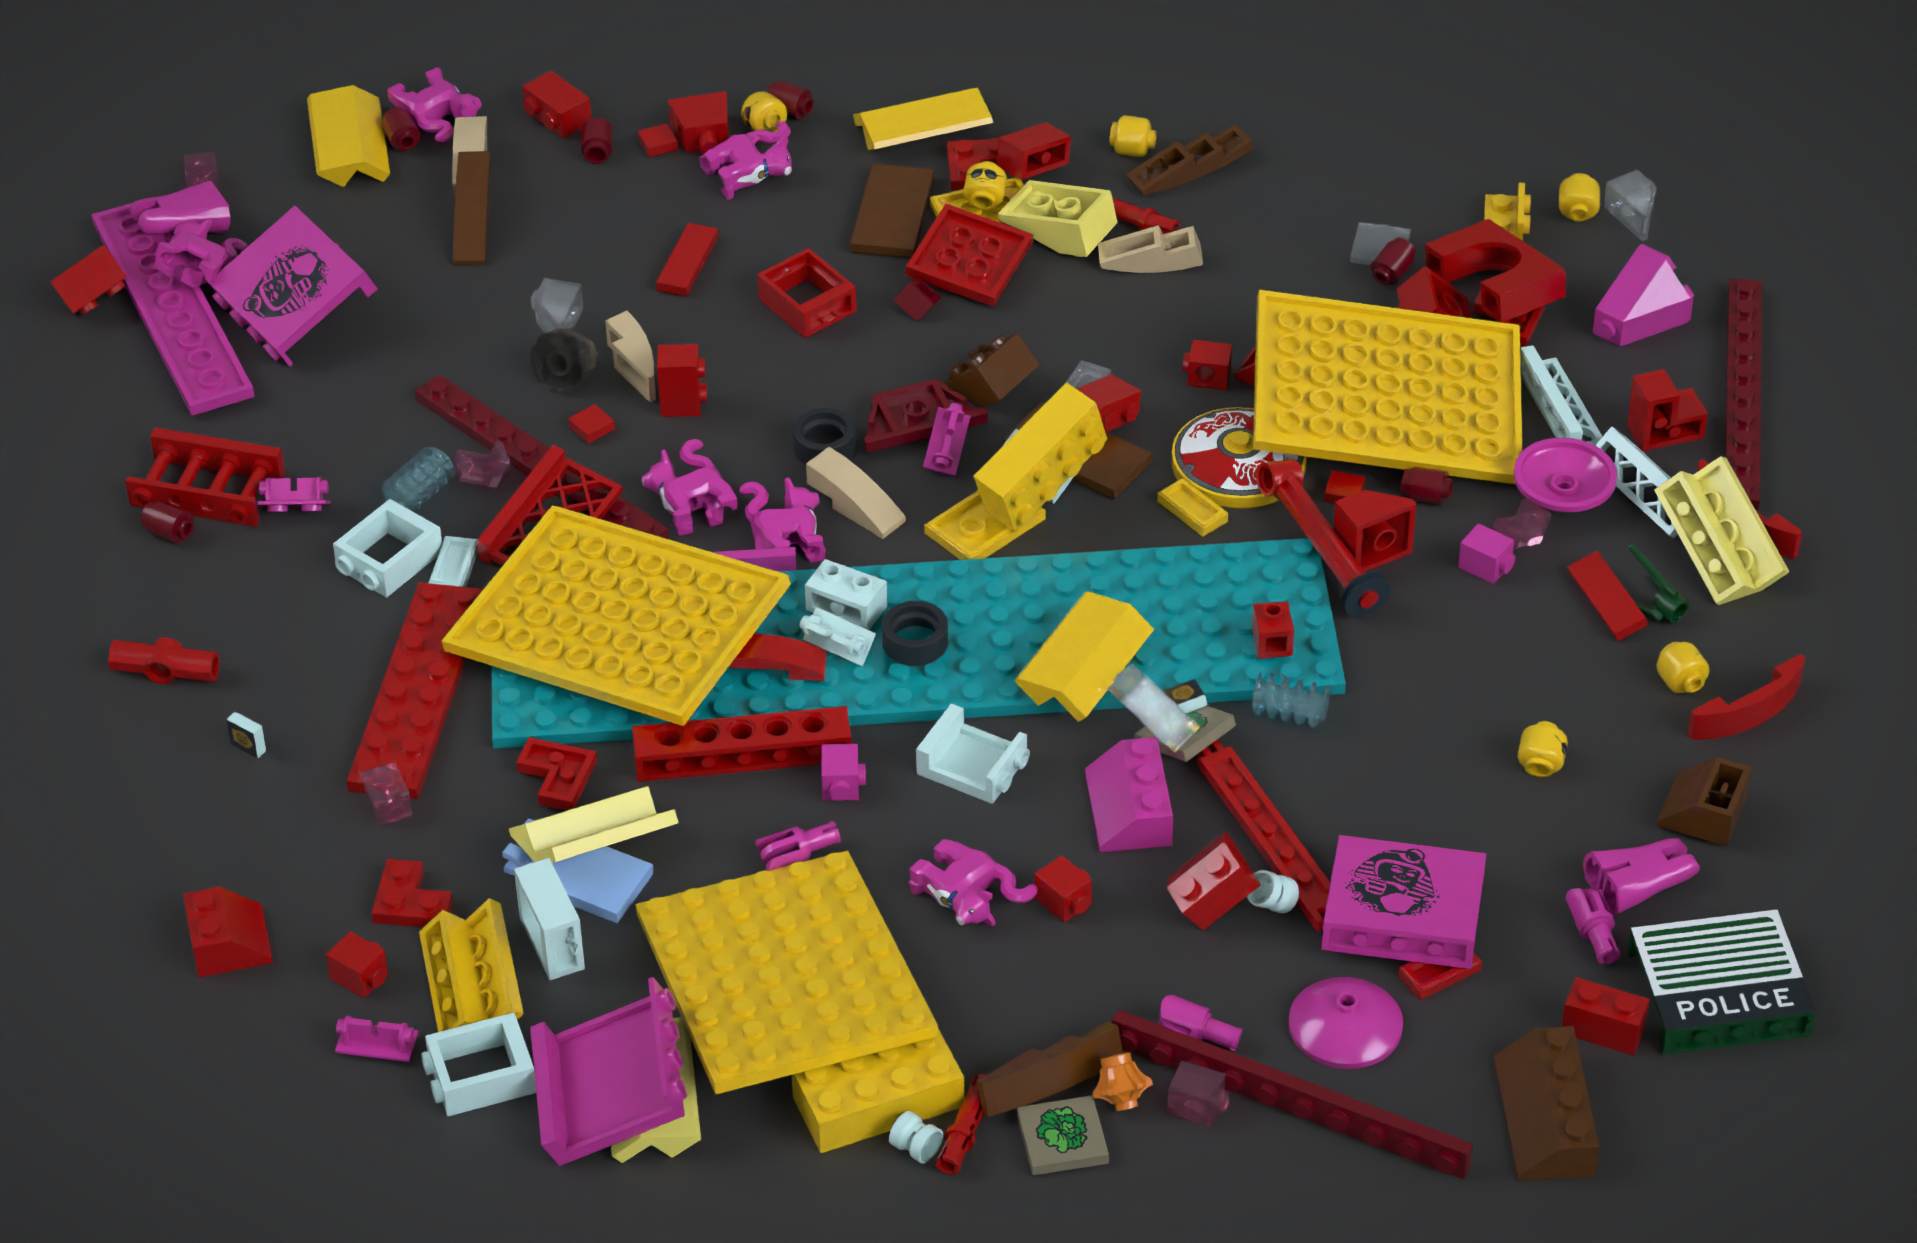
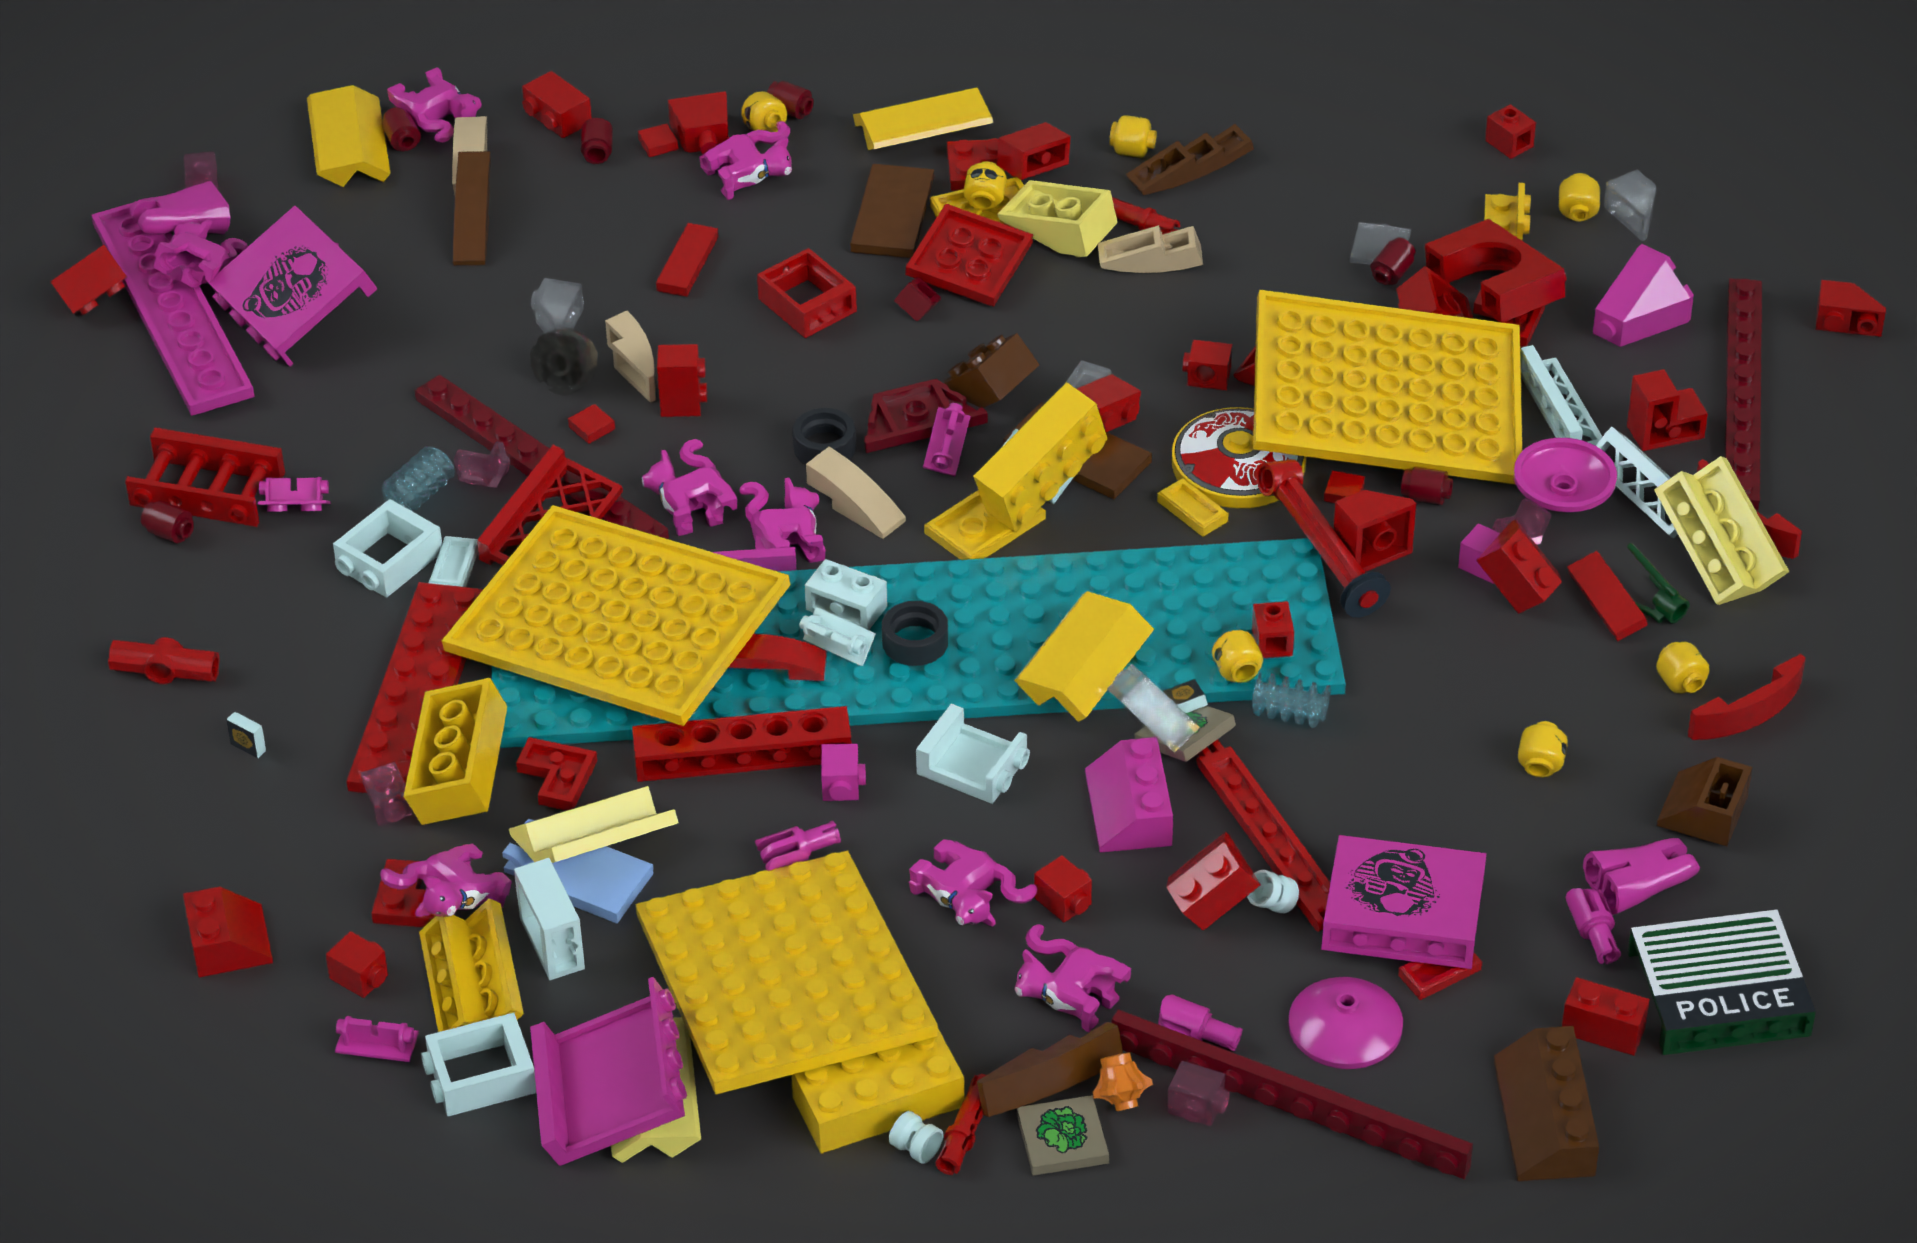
(450, 882): none -> dark pink animal
(456, 751): none -> yellow brick
(1074, 979): none -> dark pink animal
(1237, 656): none -> yellow head
(1510, 131): none -> red brick
(1519, 568): none -> red slope
(1848, 309): none -> red slope

